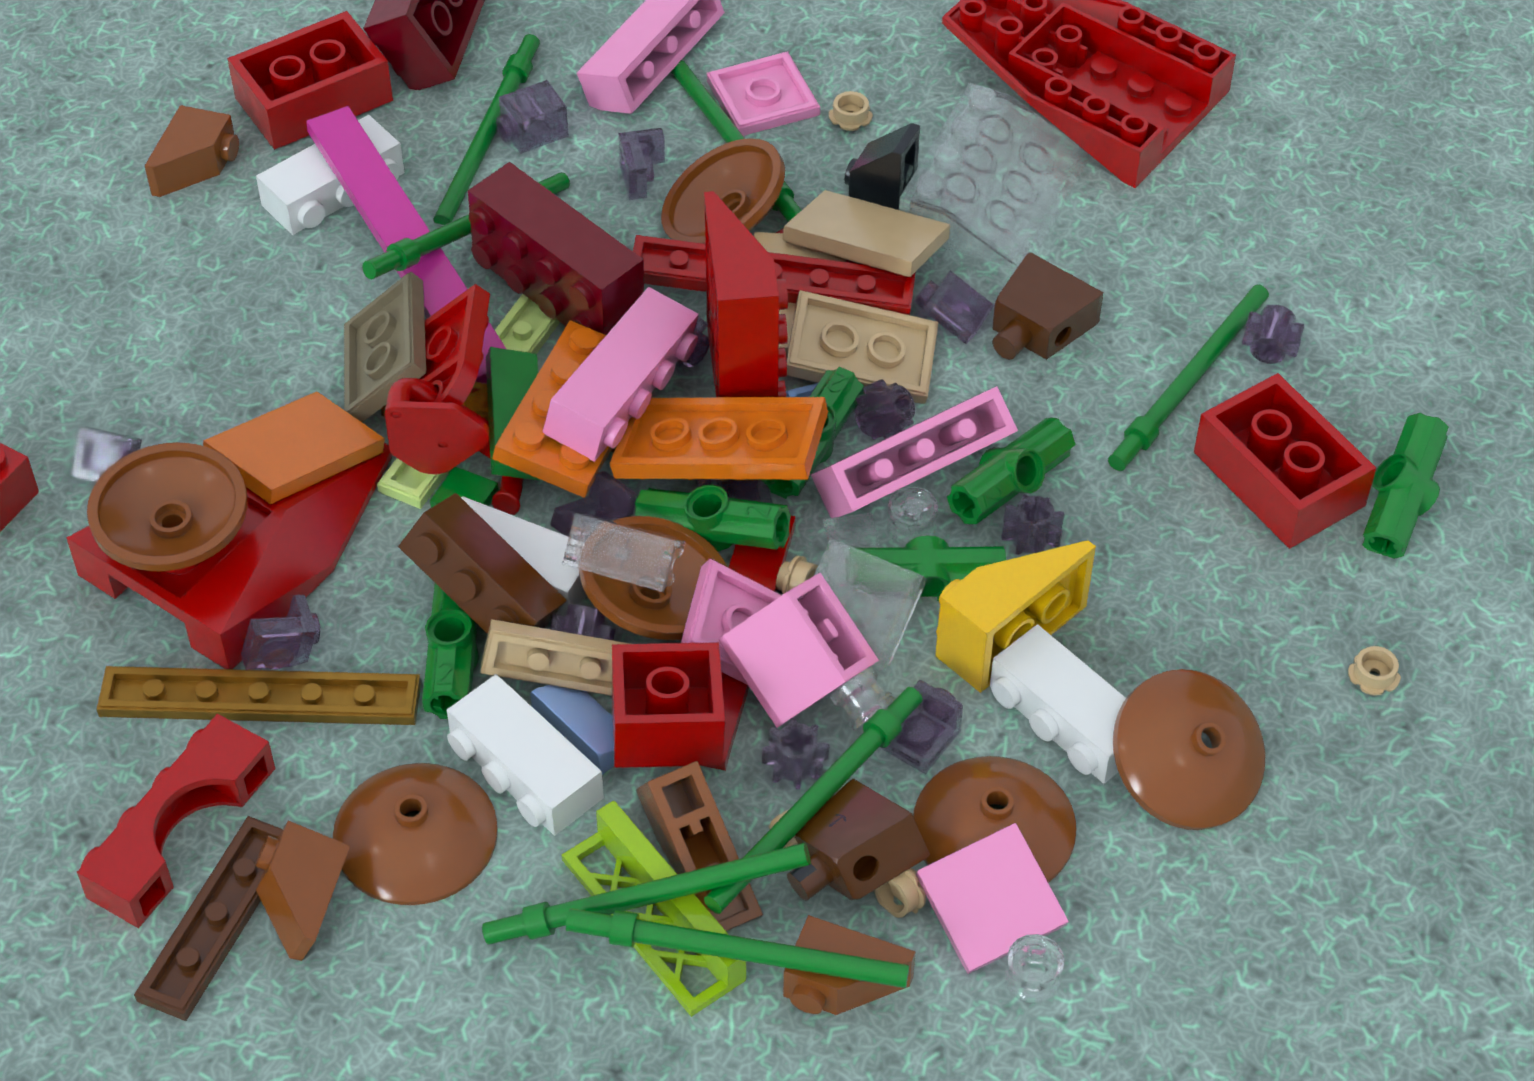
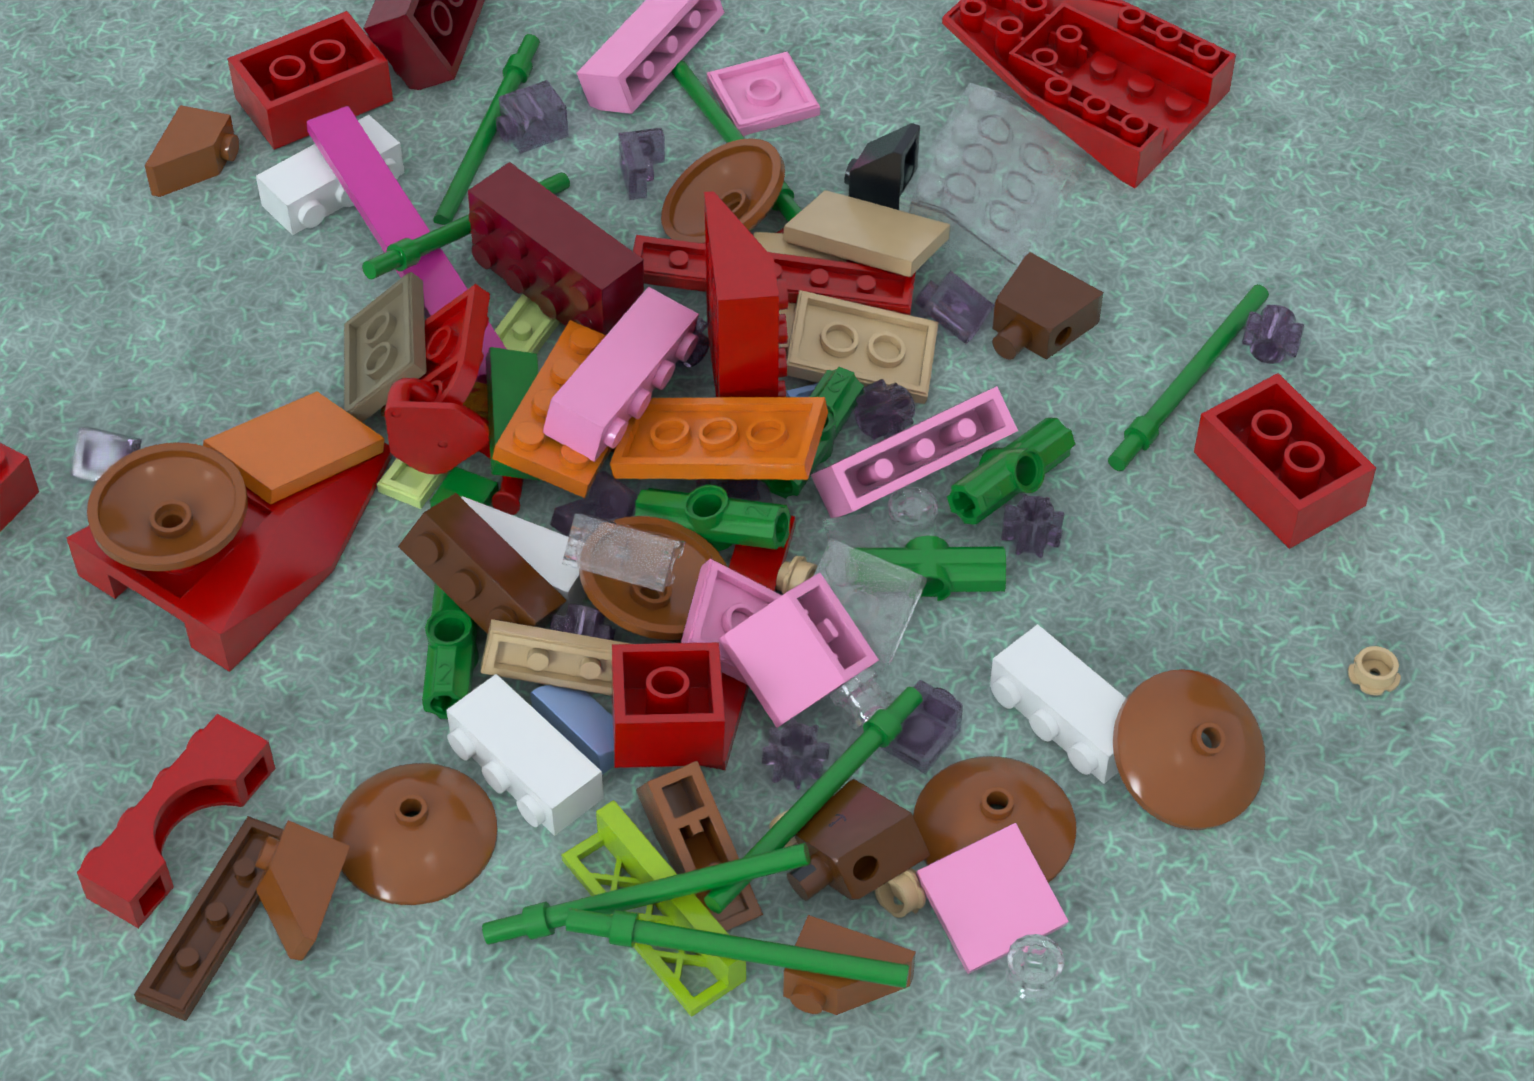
(259, 695): pearl gold tile -> none
(282, 640): clear purple bracket -> none
(850, 111): tan plate -> none
(1006, 601): yellow slope -> none
(1405, 485): green piece -> none

